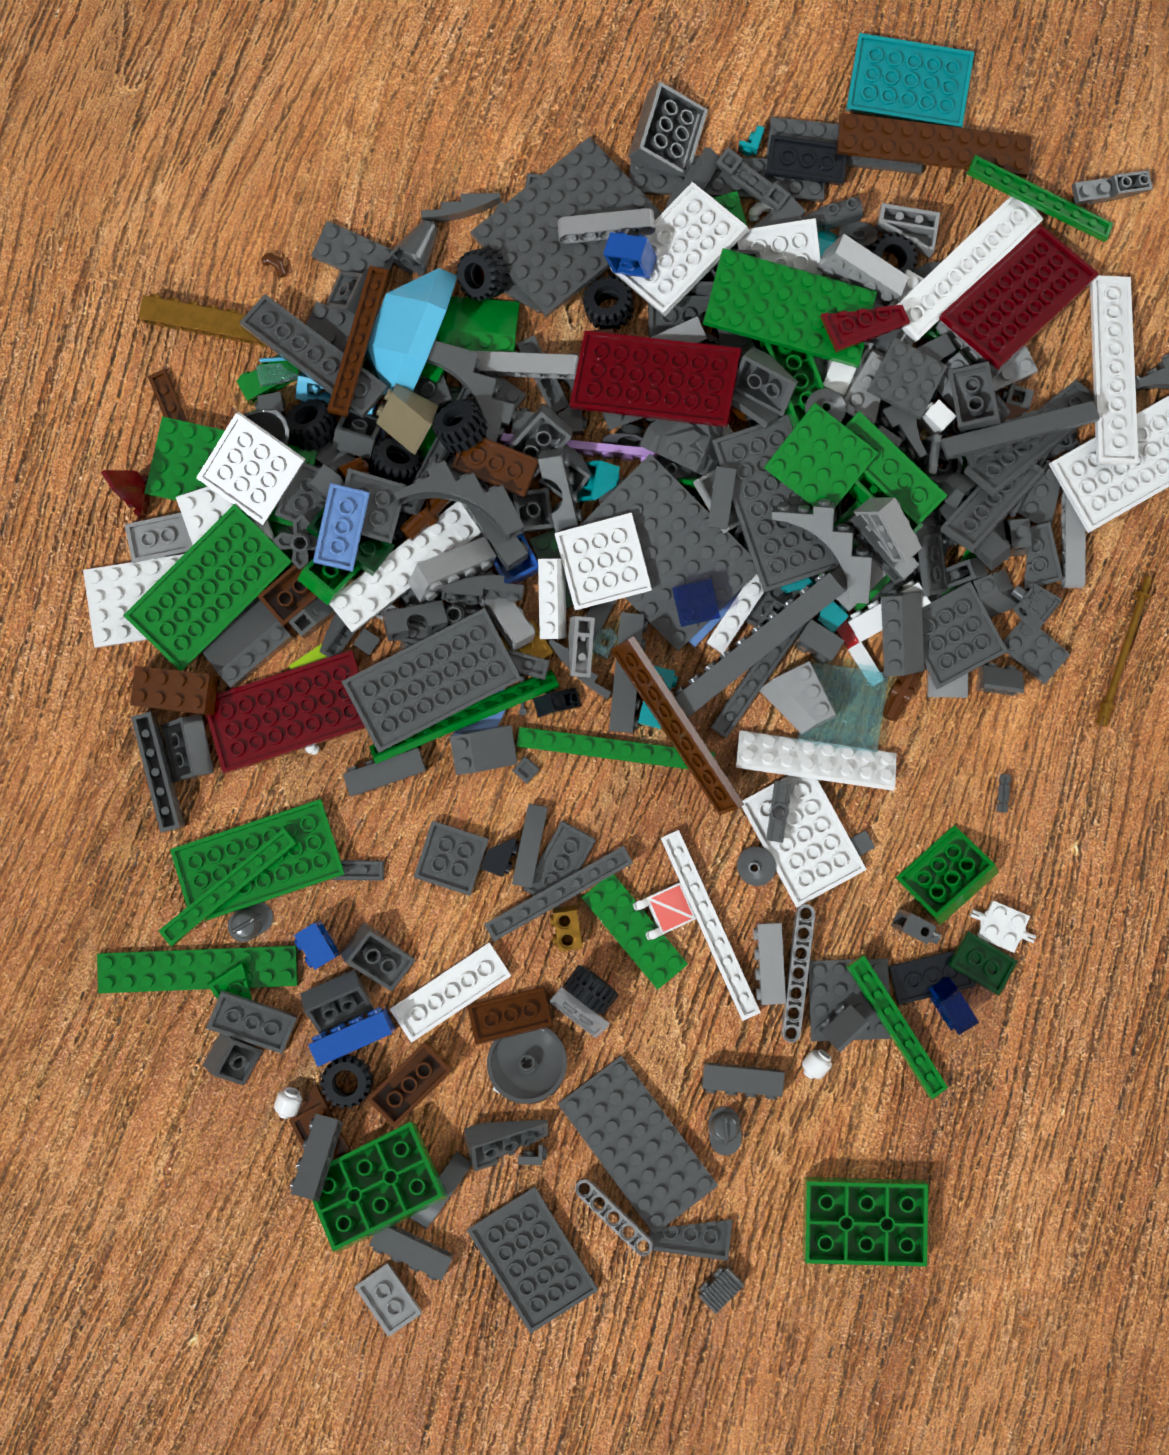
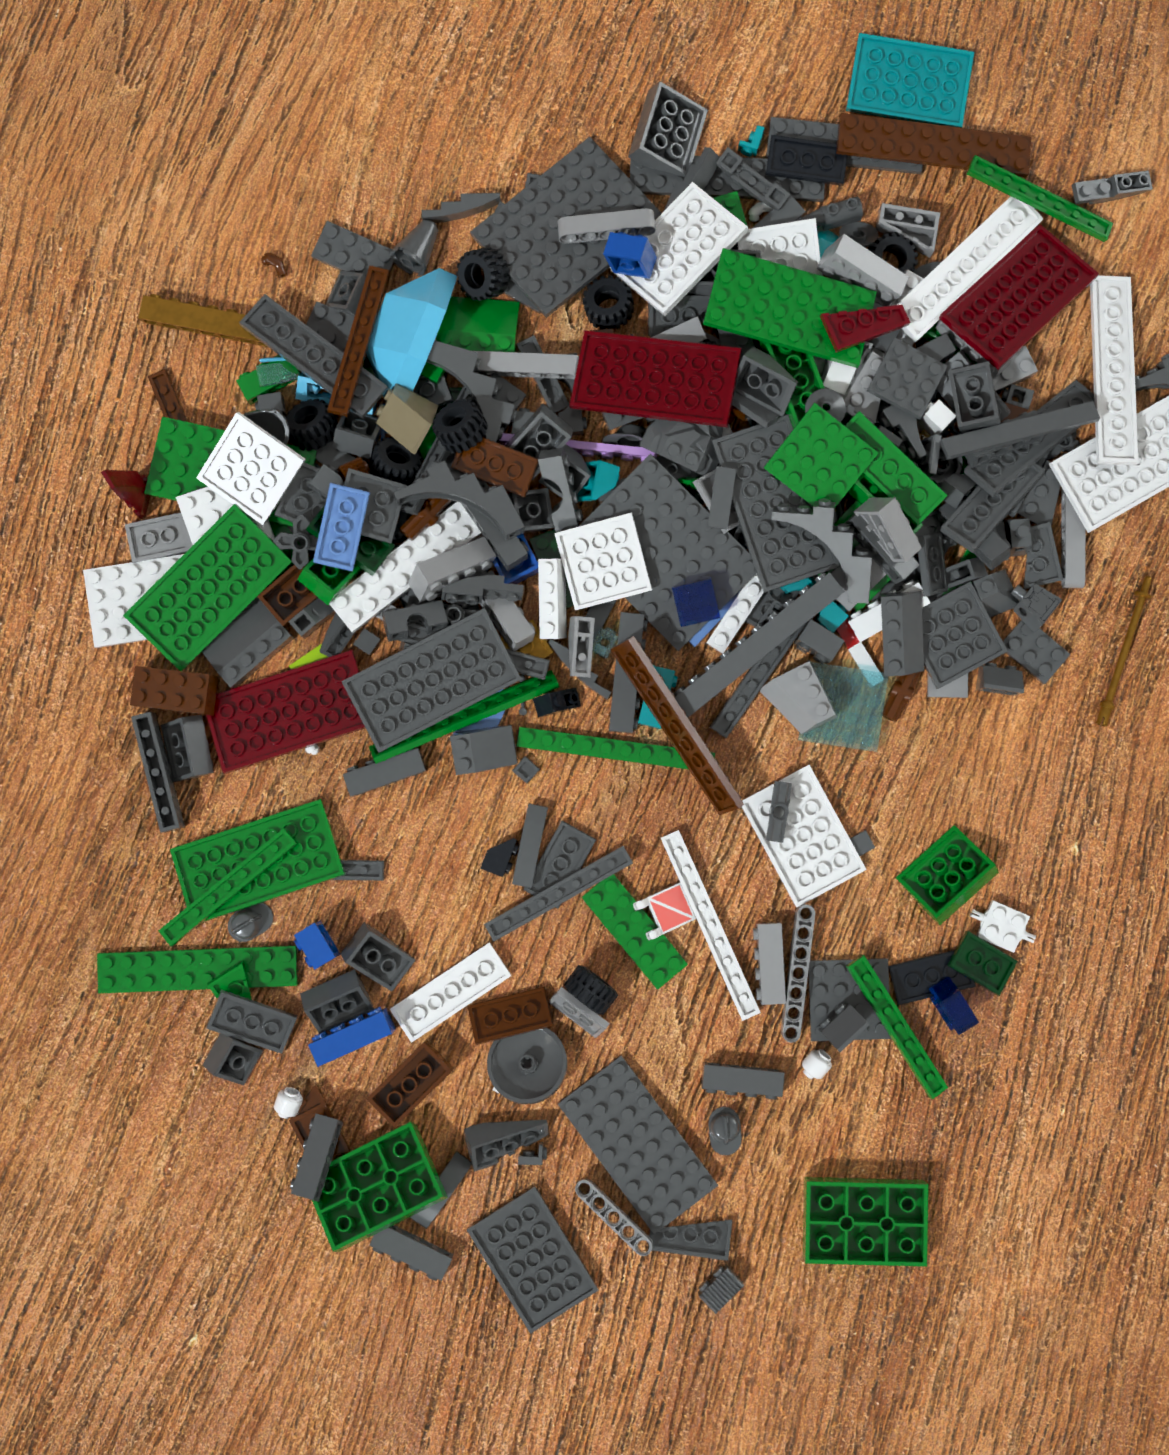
(332, 1091): black tyre -> none
(388, 1299): light grey plate -> none
(451, 858): dark grey plate -> none
(569, 928): pearl gold brick -> none
(761, 858): dark grey dish -> none
(816, 760): white plate -> none
(915, 927): dark grey torso -> none
(1004, 793): dark grey axle -> none

